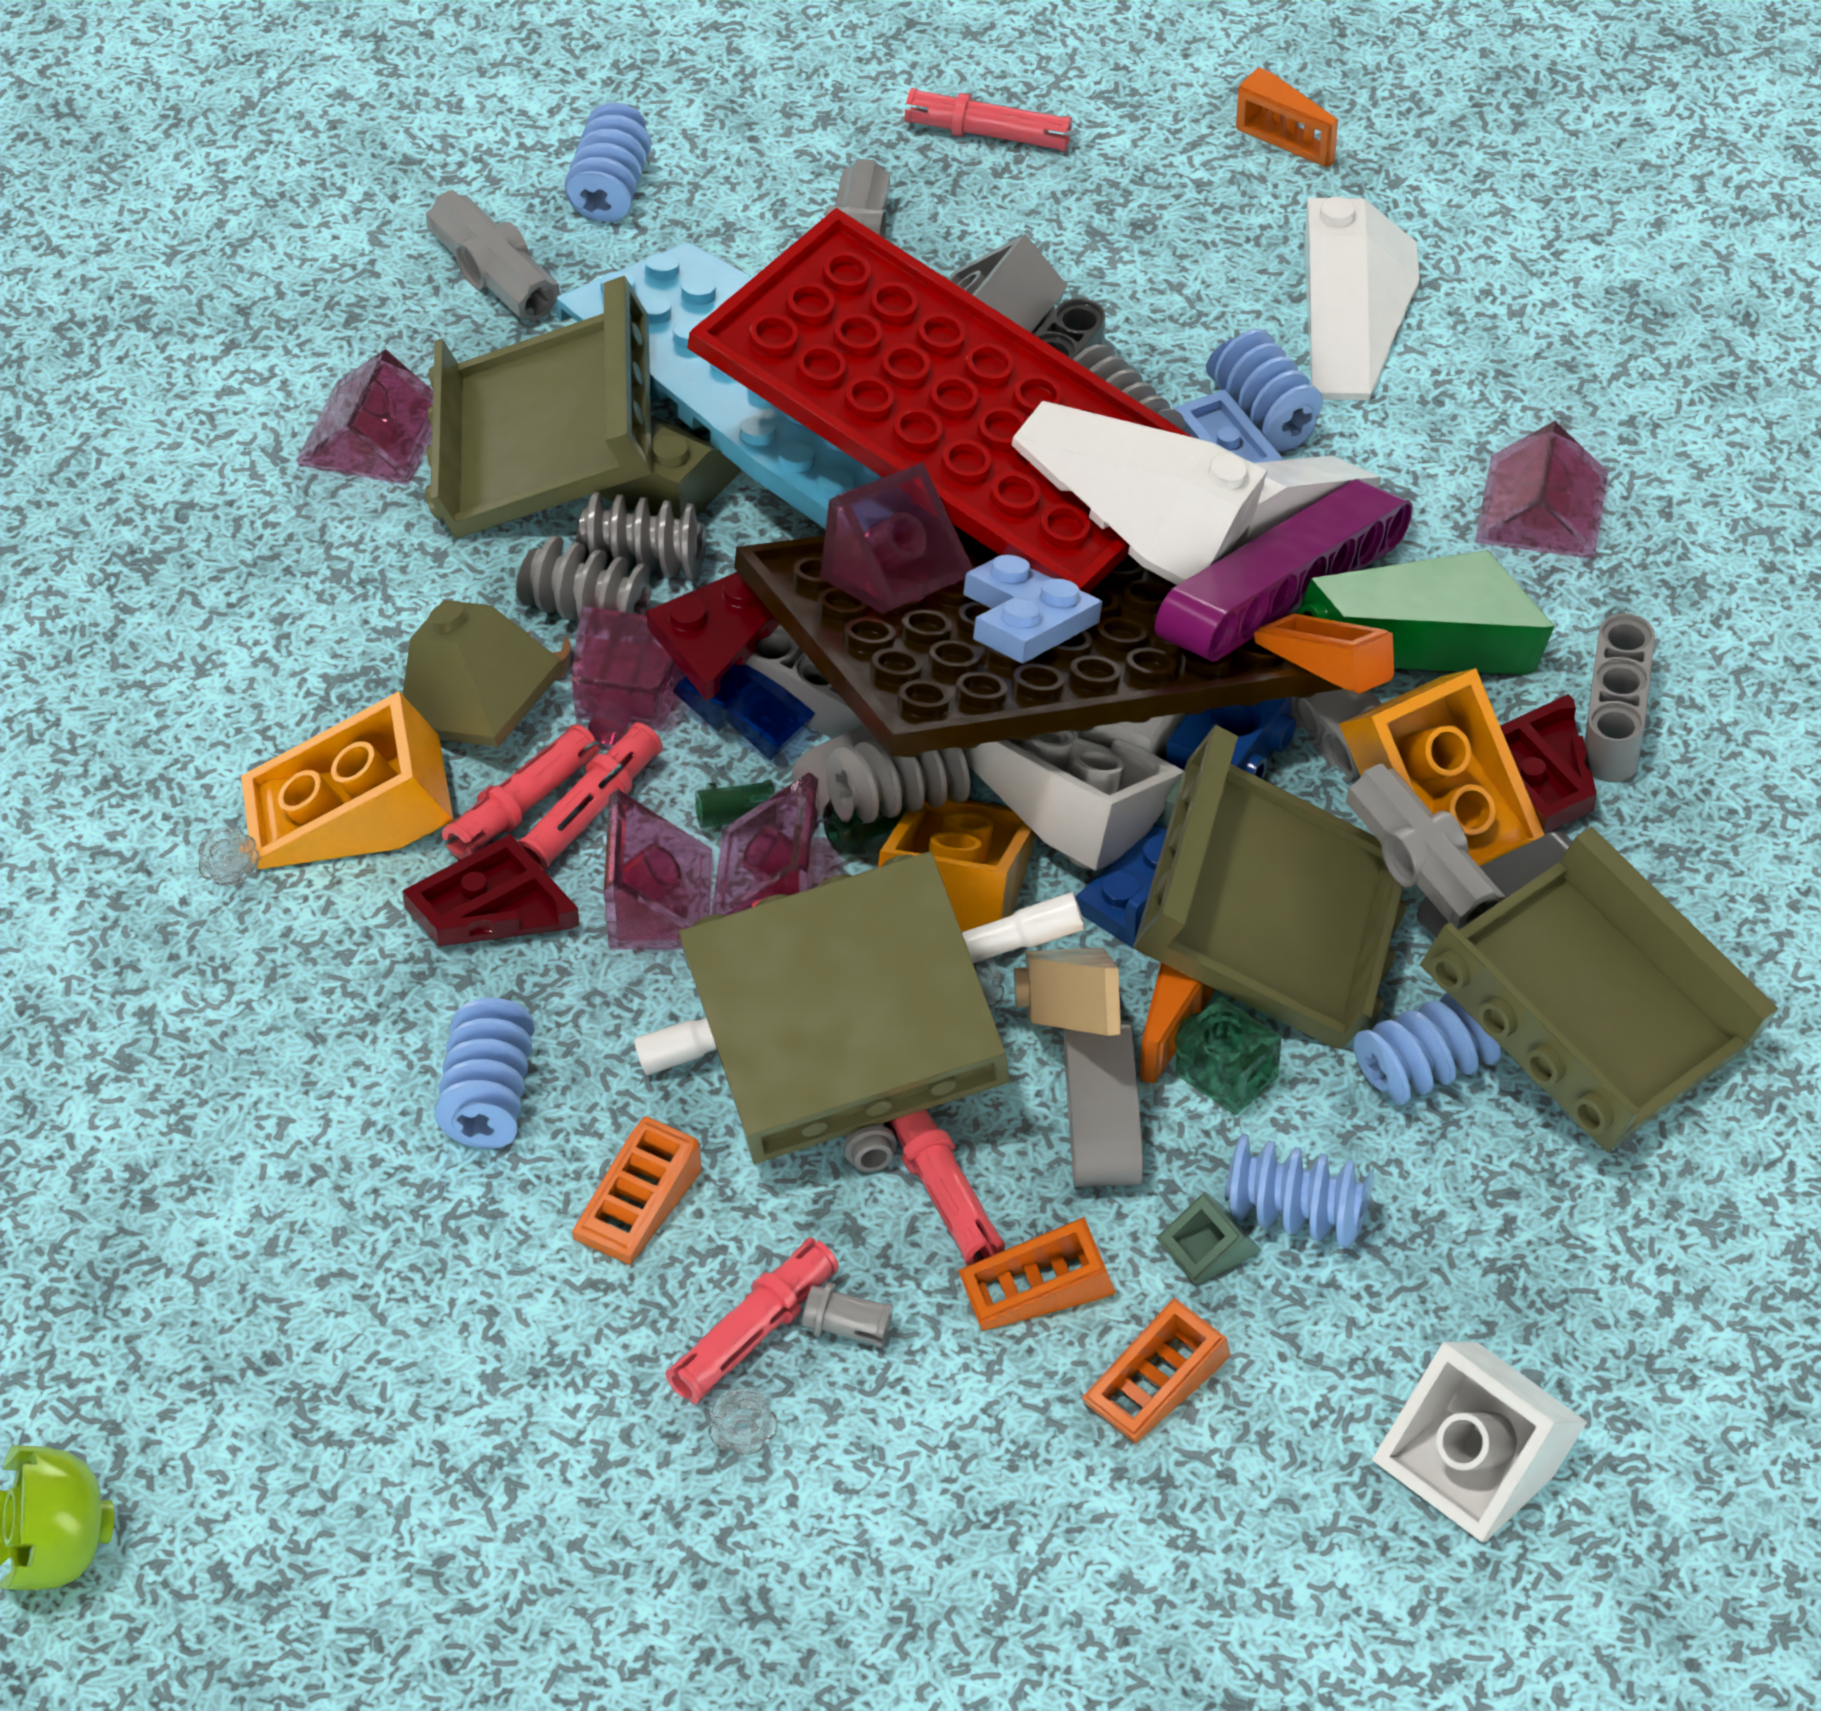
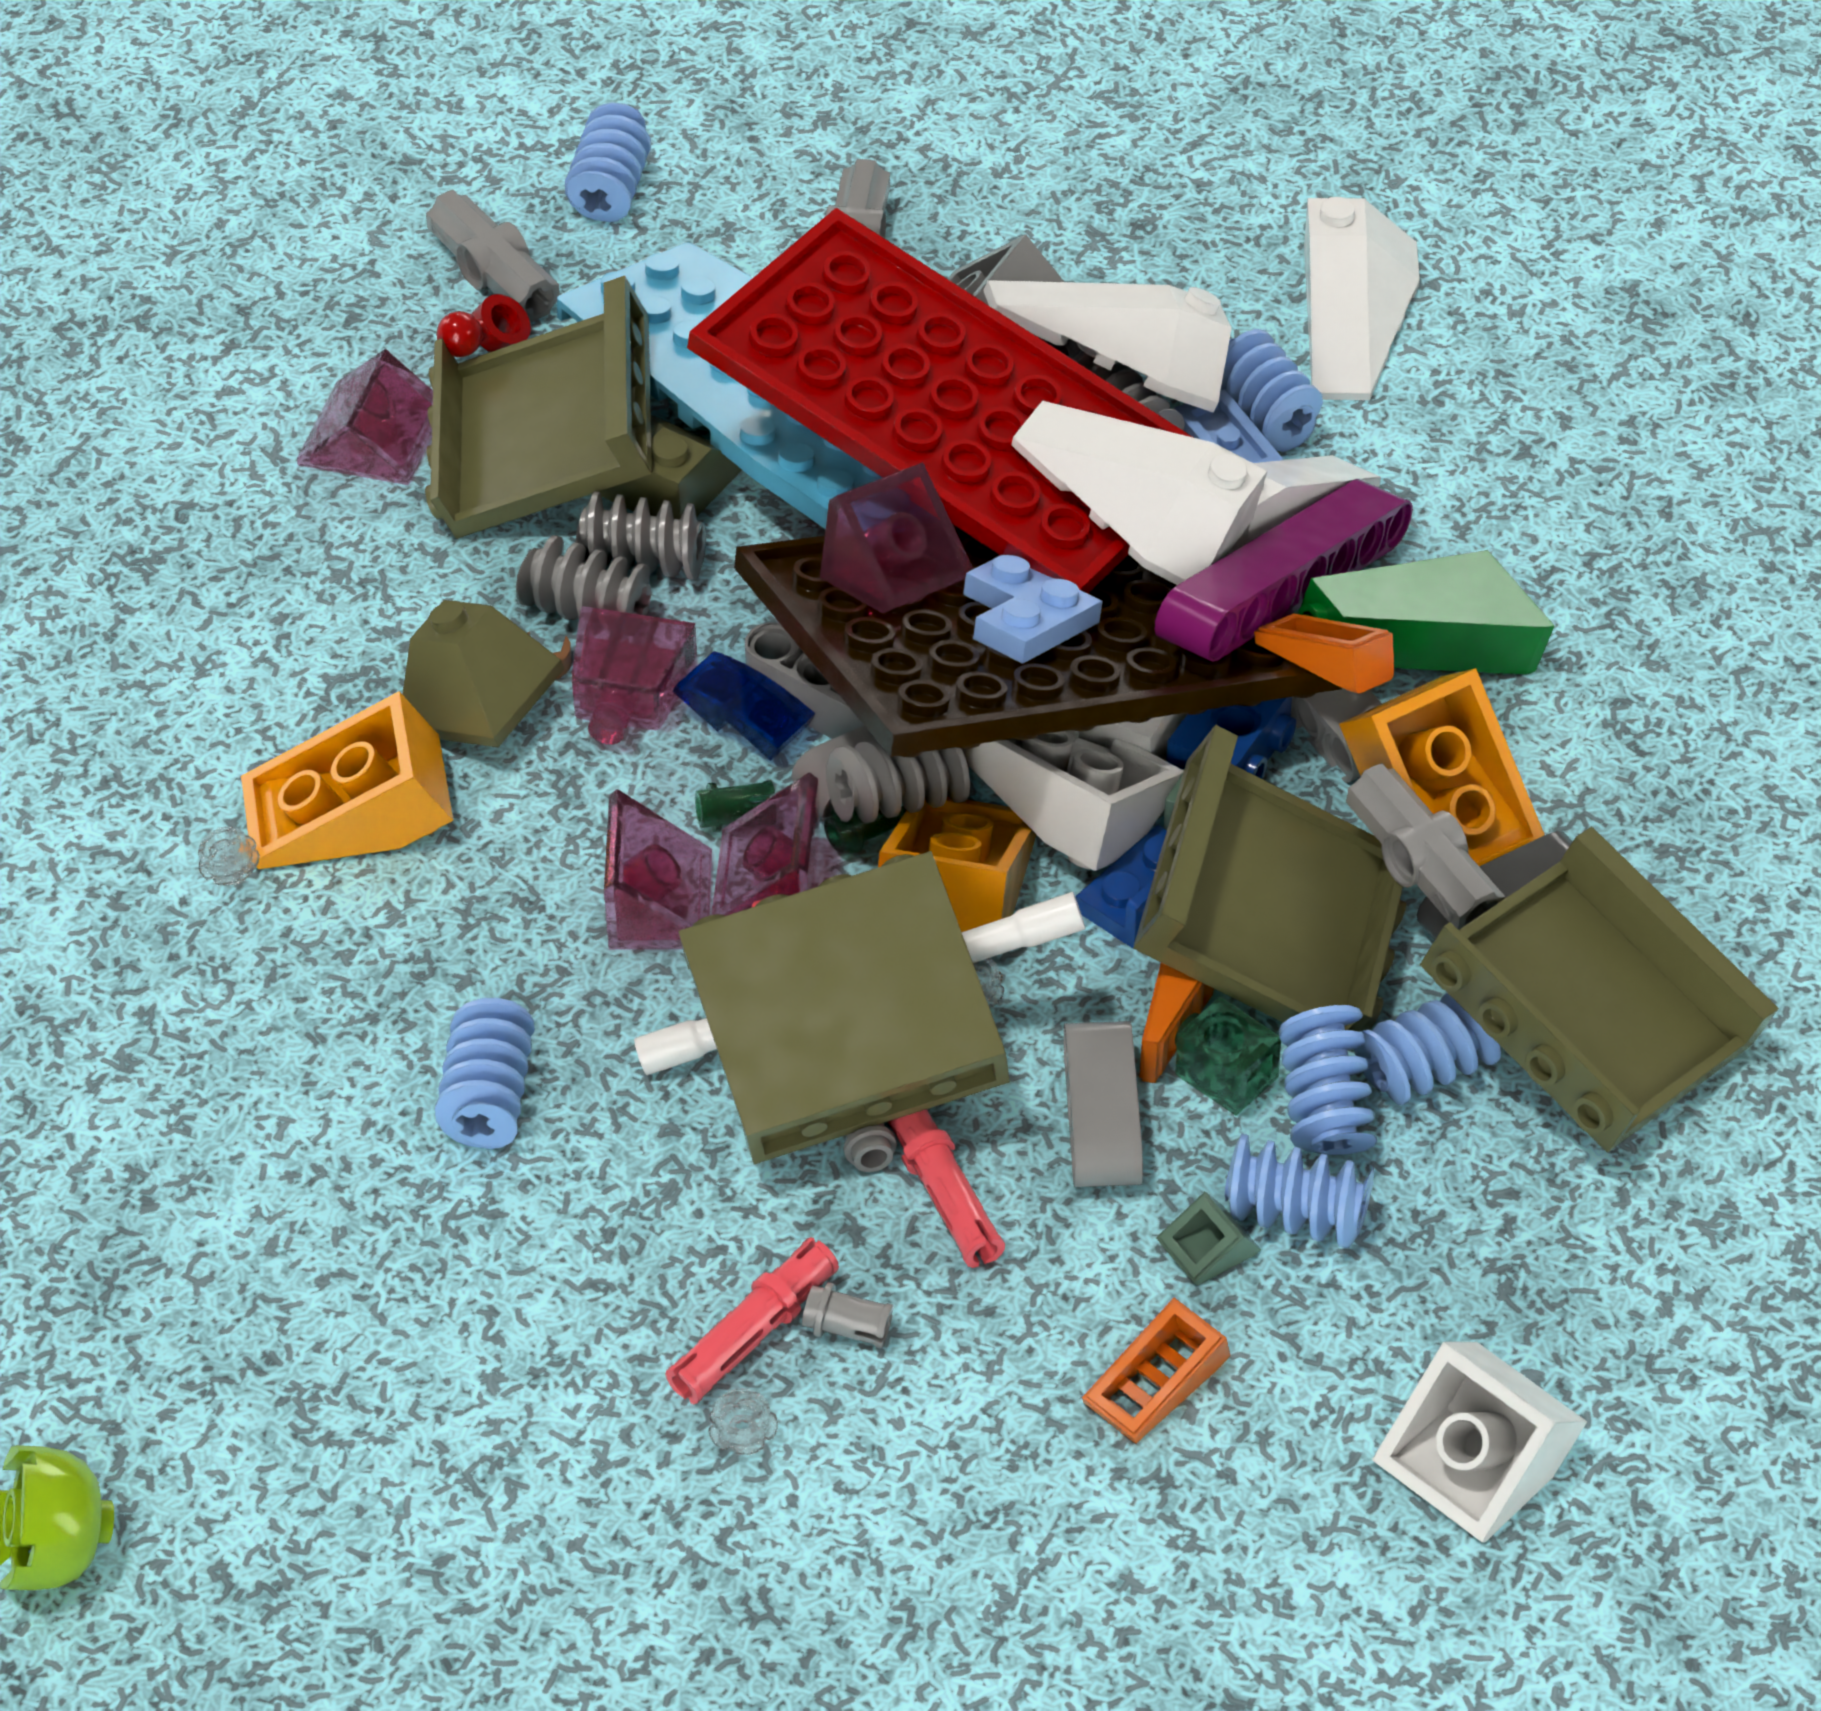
(490, 897): dark red wing -> none
(493, 325): none -> red plate
(504, 805): coral pin -> none
(632, 753): coral pin -> none
(657, 1153): orange slope -> none
(711, 630): dark red wing -> none
(987, 119): coral pin -> none
(1050, 1249): orange slope -> none
(1070, 990): tan slope -> none
(1152, 328): none -> white wedge
(1263, 110): orange slope -> none
(1323, 1083): none -> light blue piece
(1544, 496): clear pink slope -> none
(1552, 762): dark red wing -> none
(1619, 697): light grey beam -> none

